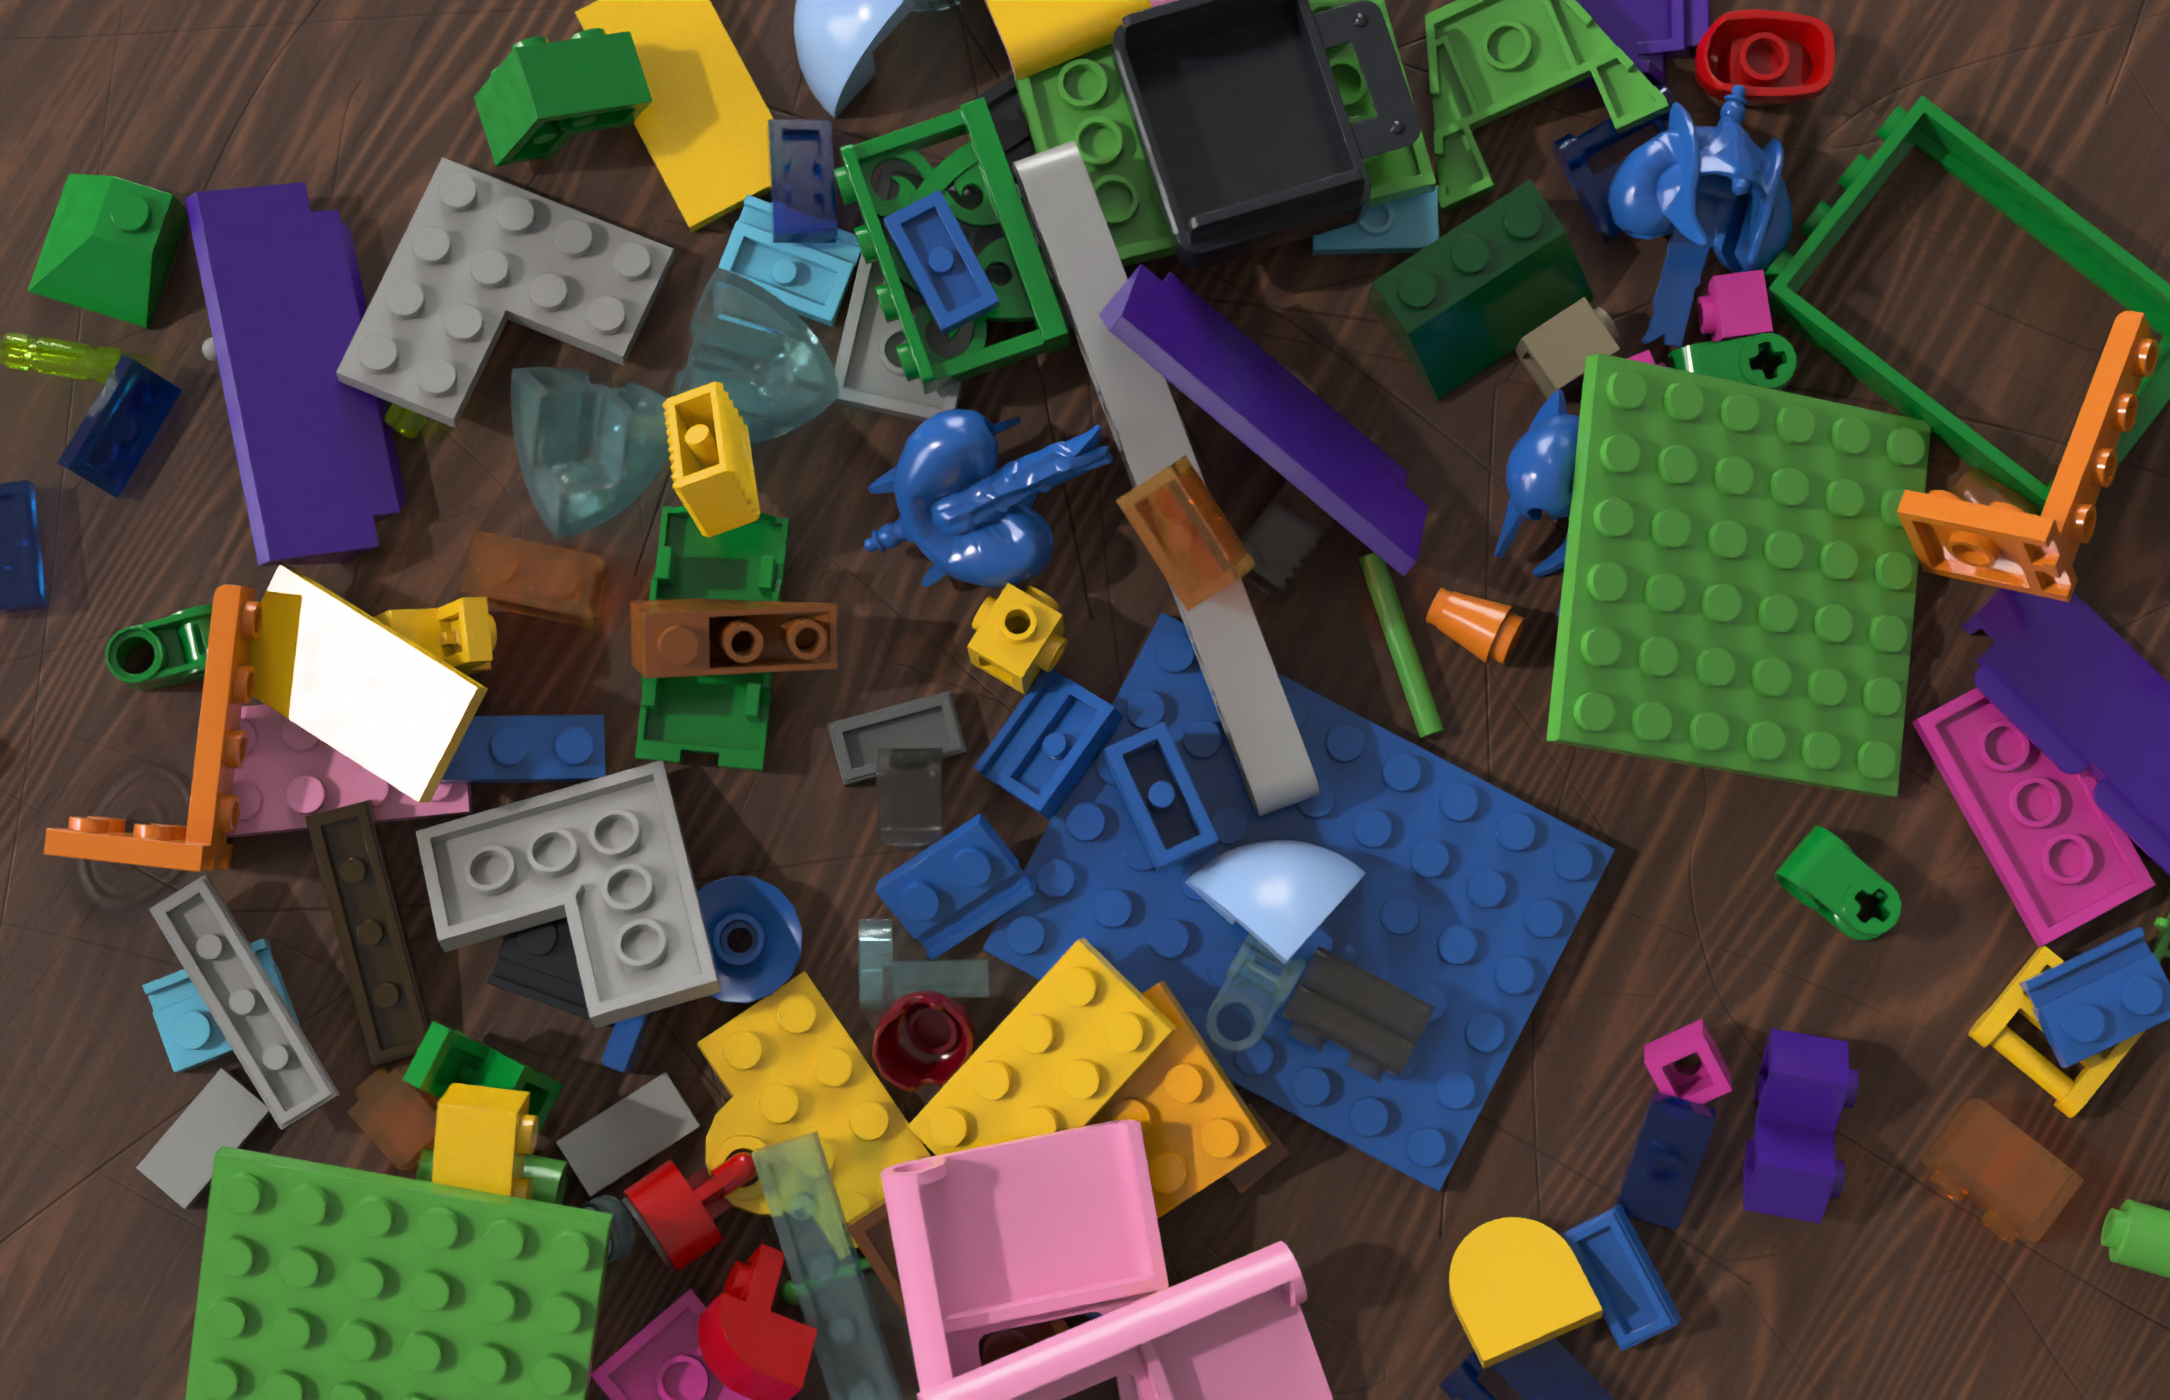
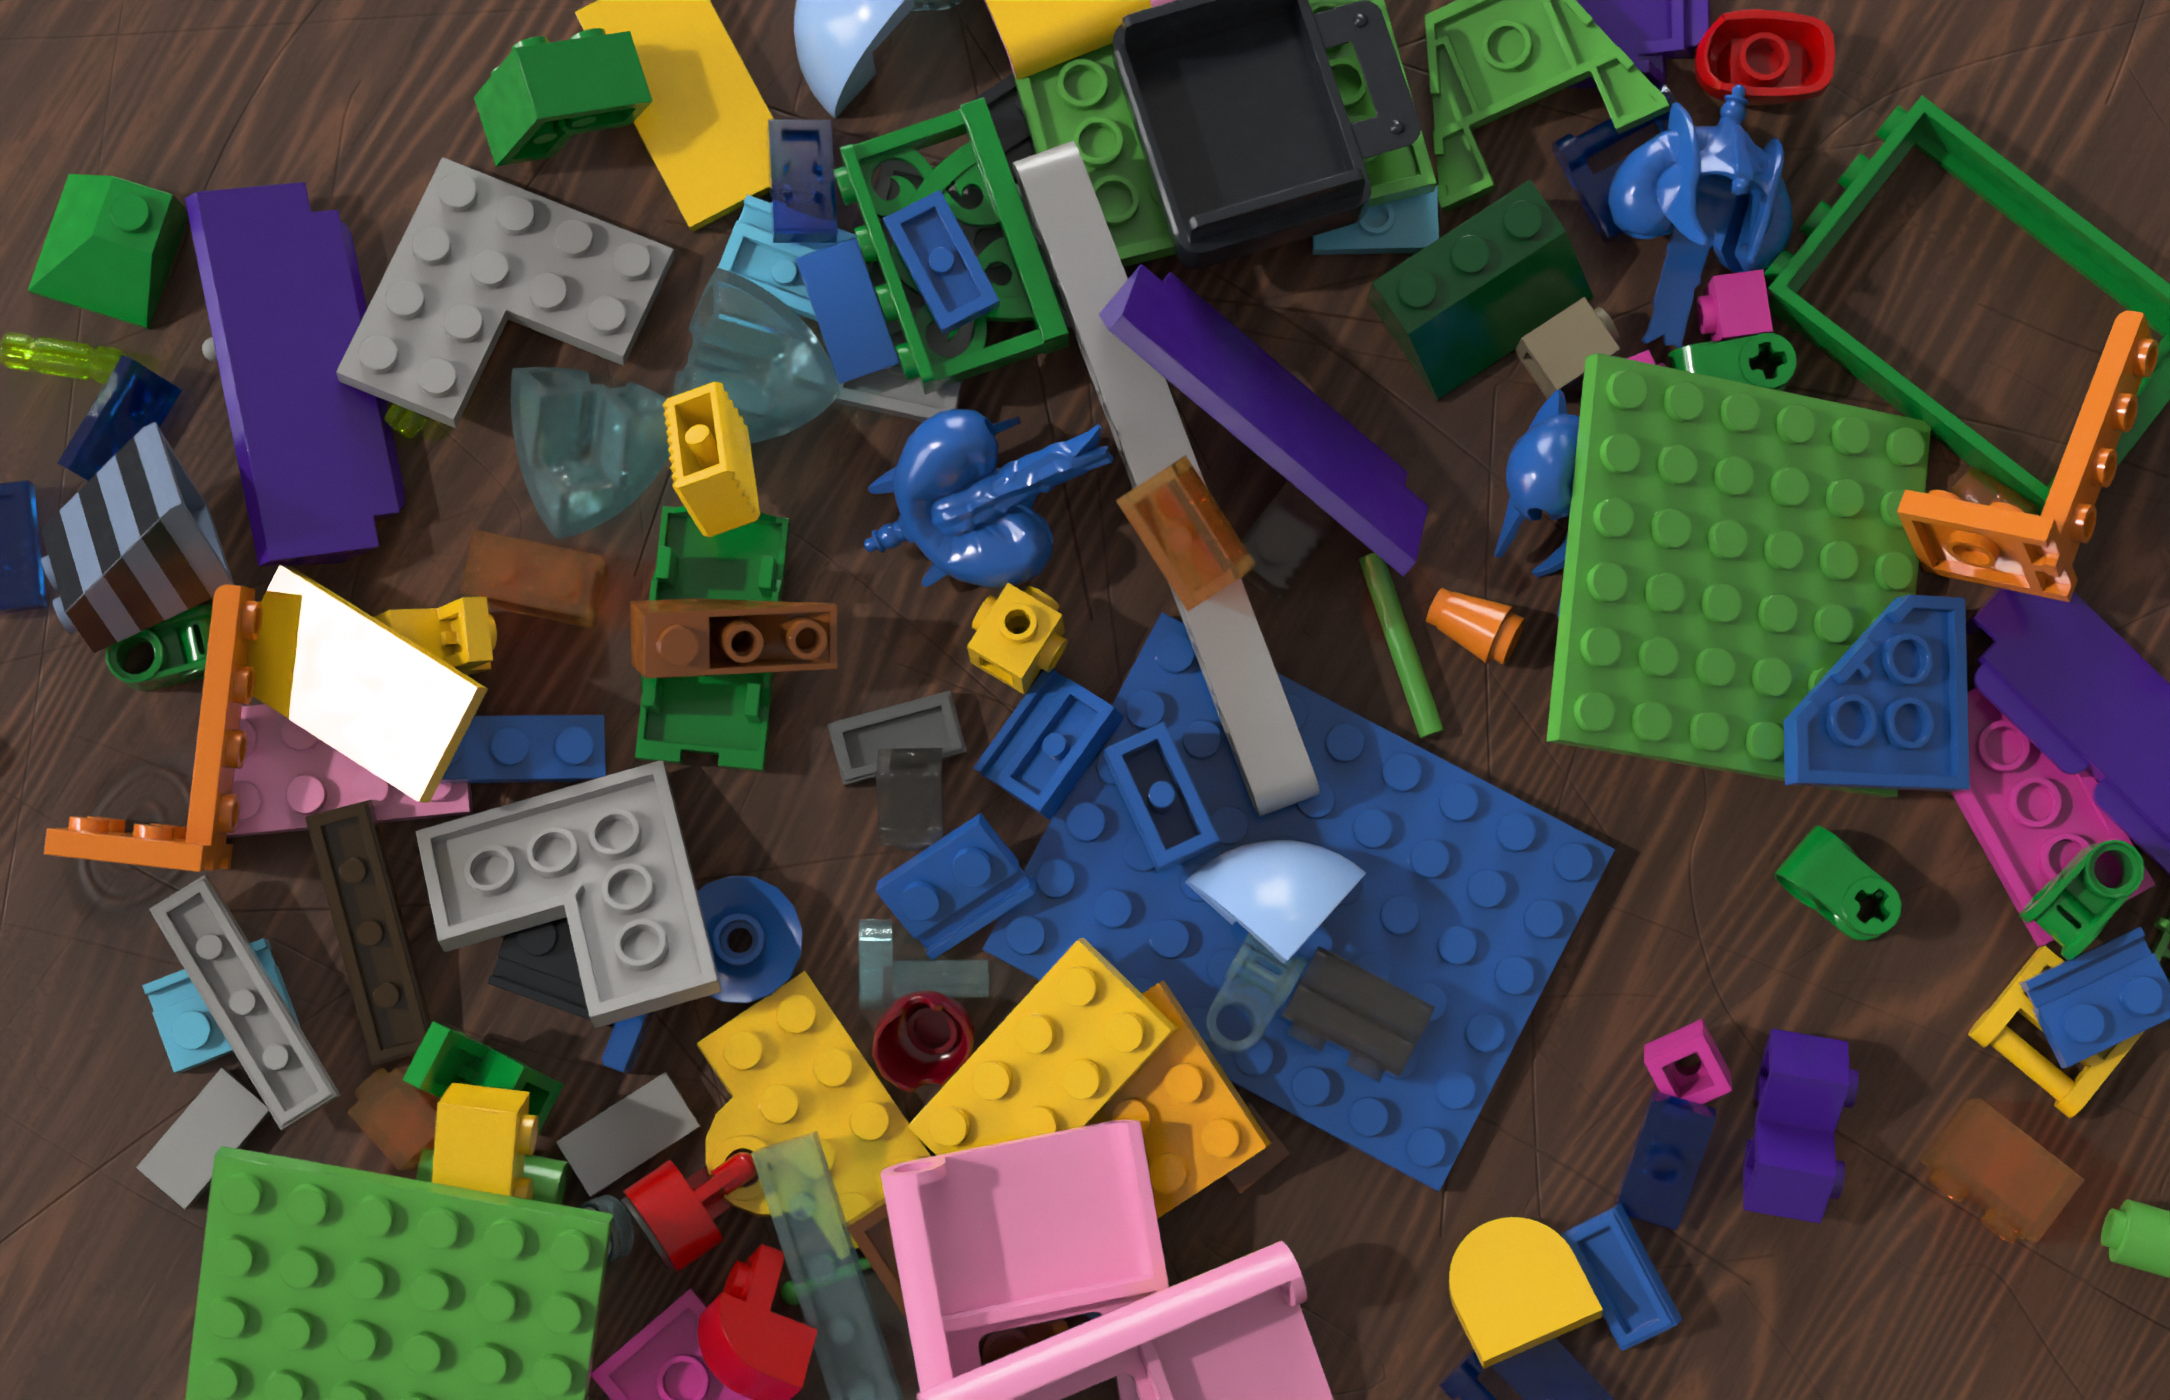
(133, 545): none -> slope
(847, 310): none -> blue slope
(1889, 706): none -> blue plate
(2076, 905): none -> green piece

